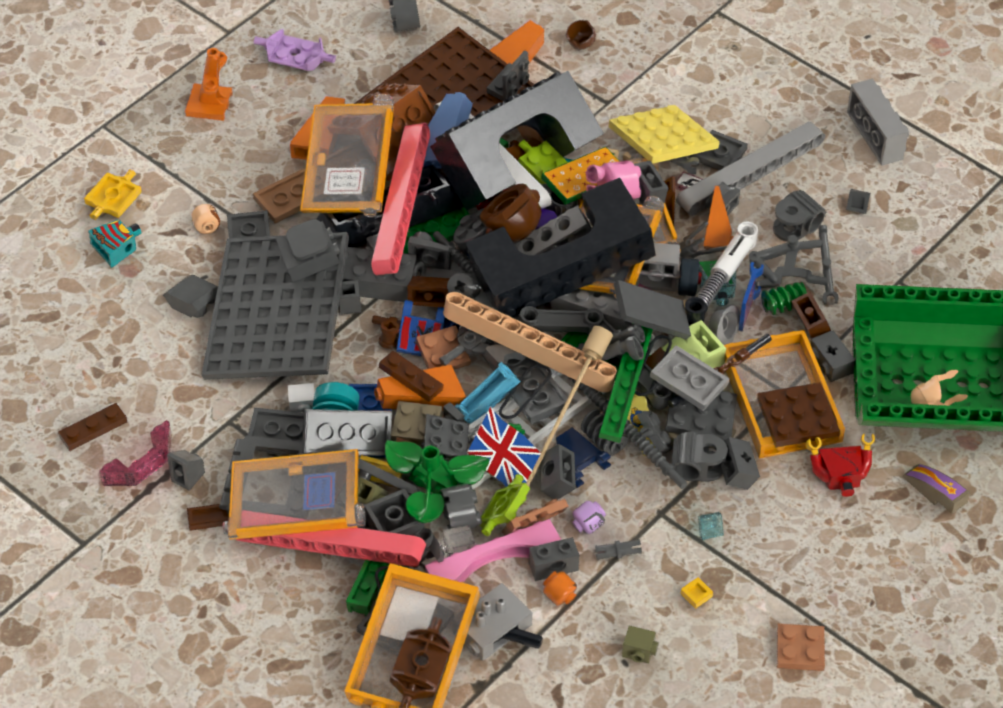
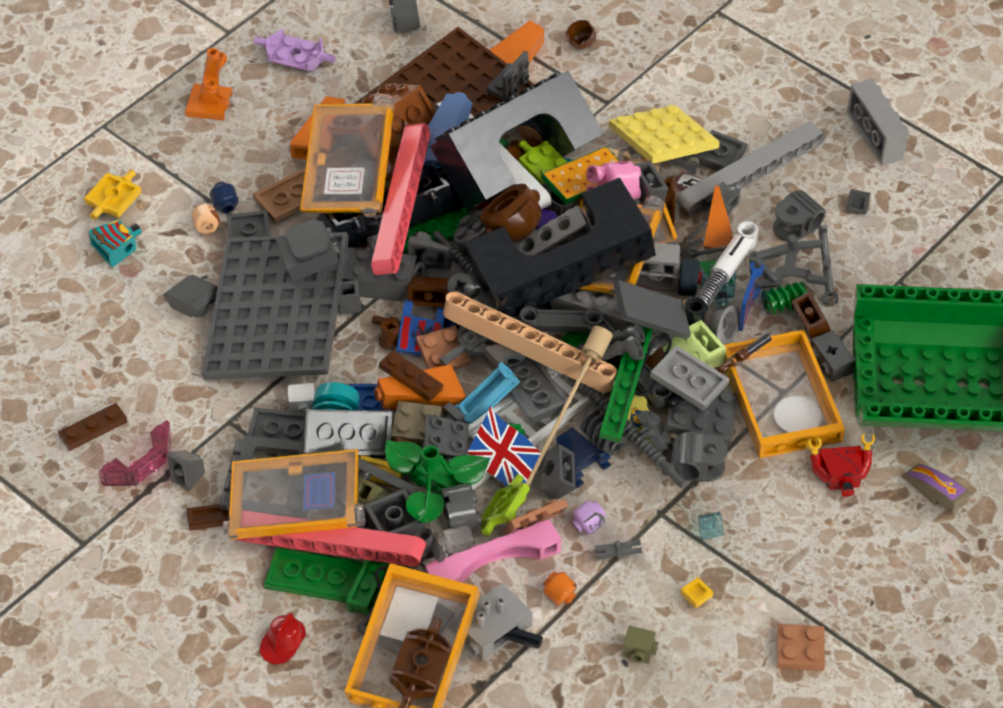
(224, 197): none -> dark blue head
(282, 639): none -> red piece
(312, 574): none -> green tile
(530, 398): black piece -> none
(553, 556): dark grey brick -> none
(740, 464): dark grey brick -> none
(798, 414): reddish brown plate -> none
(930, 392): light nougat hair -> none

